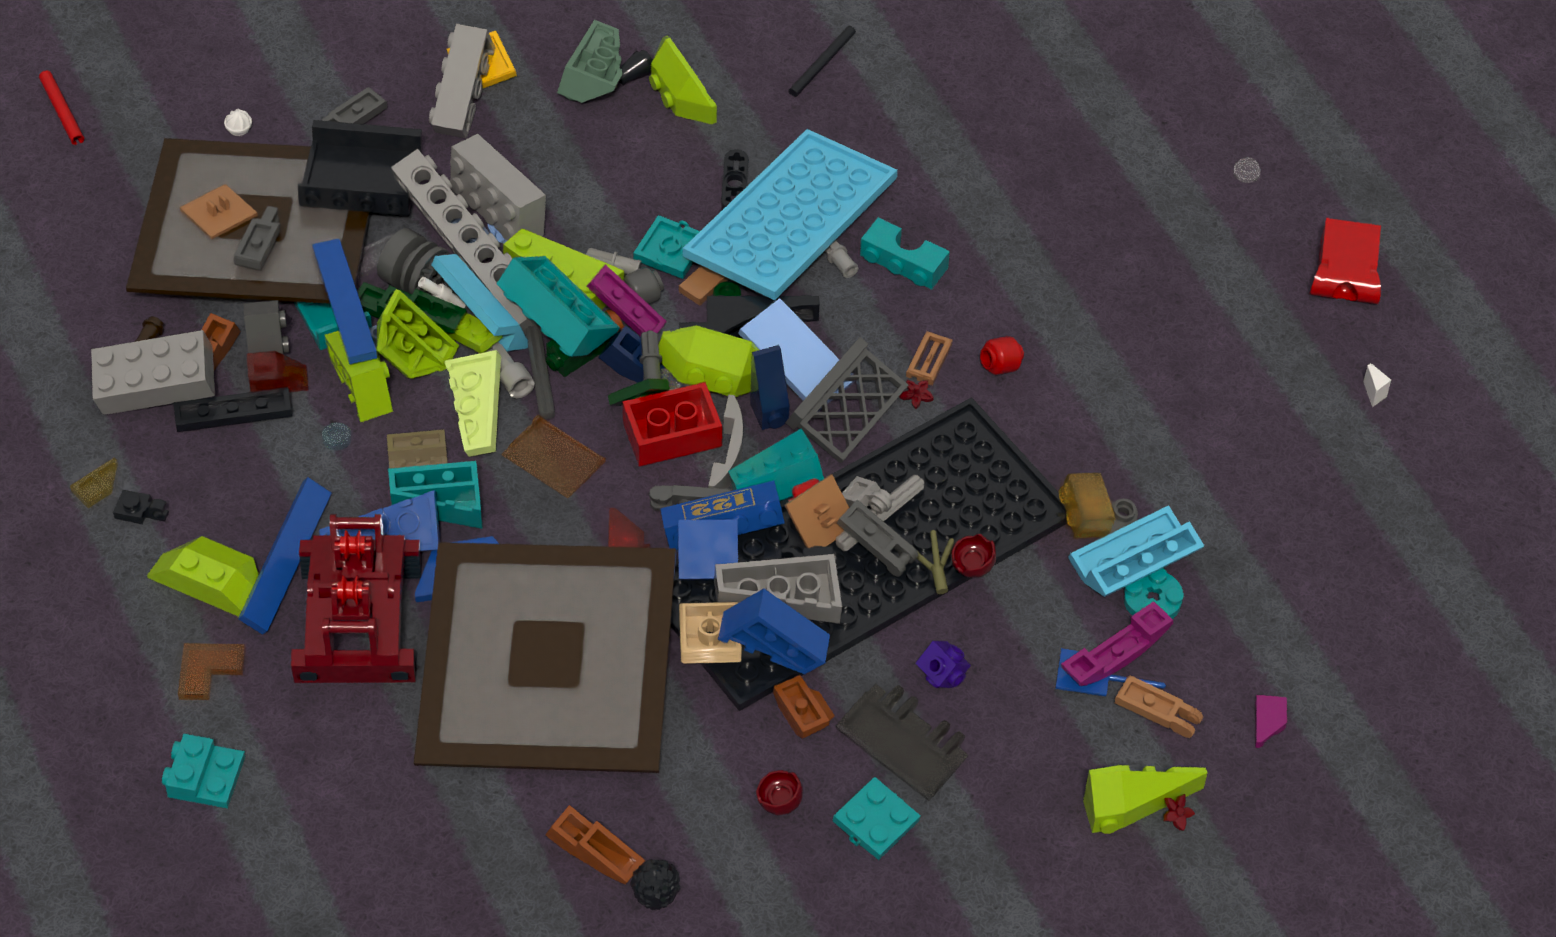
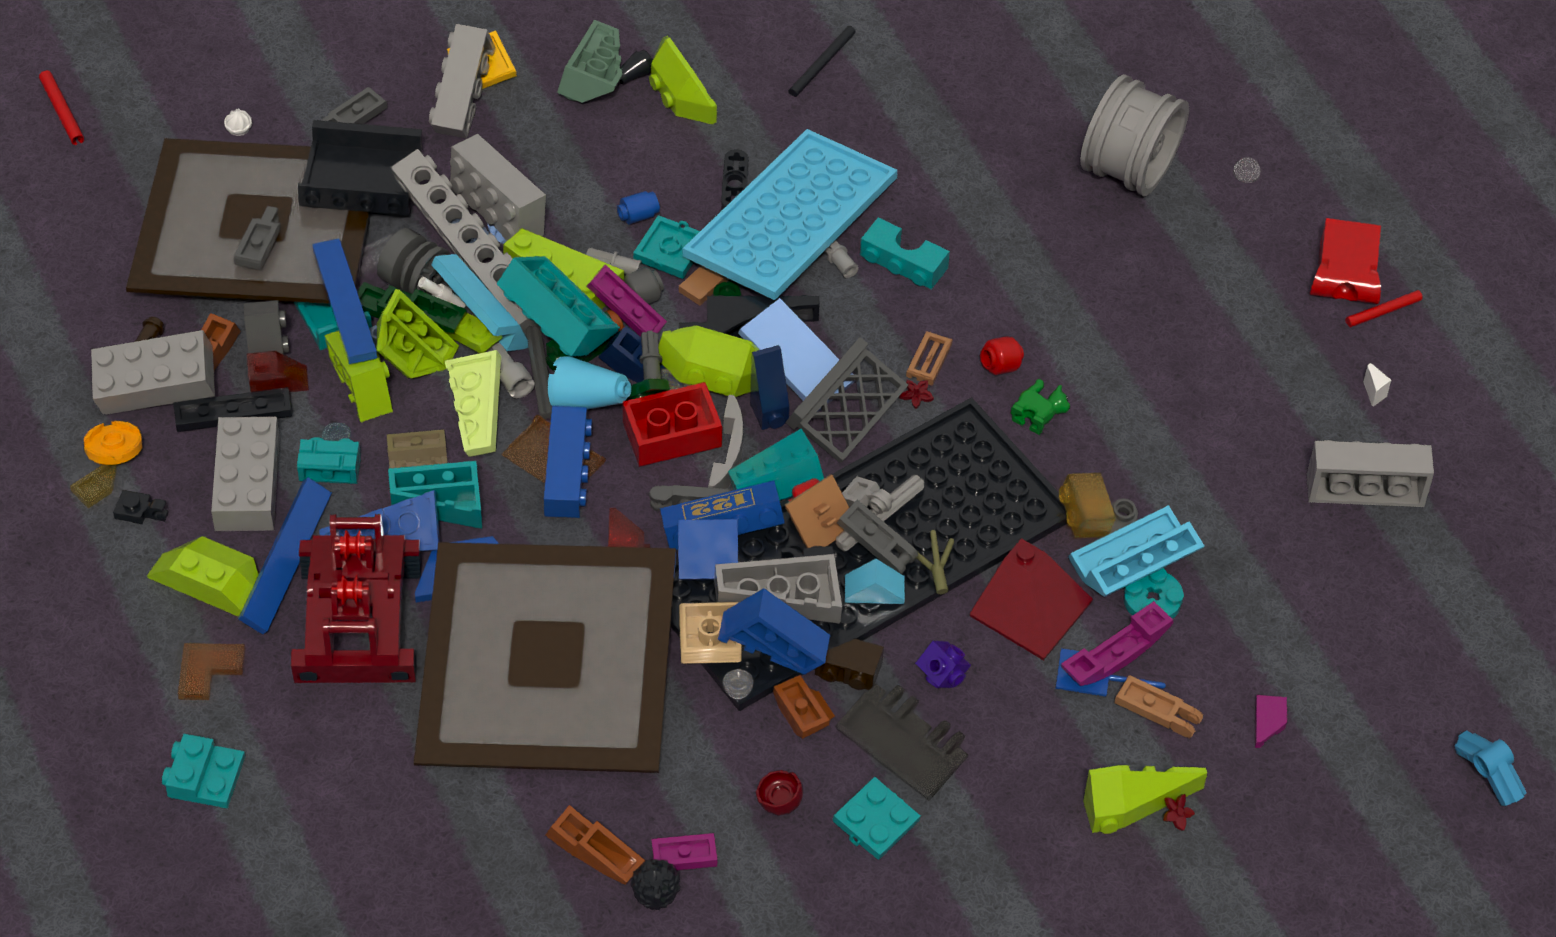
(113, 443): none -> light orange tile
(218, 211): medium nougat piece -> none
(245, 474): none -> light grey brick
(329, 460): none -> teal brick
(566, 462): none -> blue brick
(586, 385): none -> medium azure cone
(638, 207): none -> blue brick
(686, 851): none -> magenta plate
(738, 683): none -> clear plate
(853, 664): none -> dark brown slope
(874, 584): none -> medium azure slope
(974, 556): dark red hair -> none
(1031, 600): none -> dark red slope
(1038, 408): none -> green animal
(1134, 135): none -> light grey wheel
(1370, 473): none -> light grey brick
(1384, 308): none -> red bar
(1494, 763): none -> dark azure piece

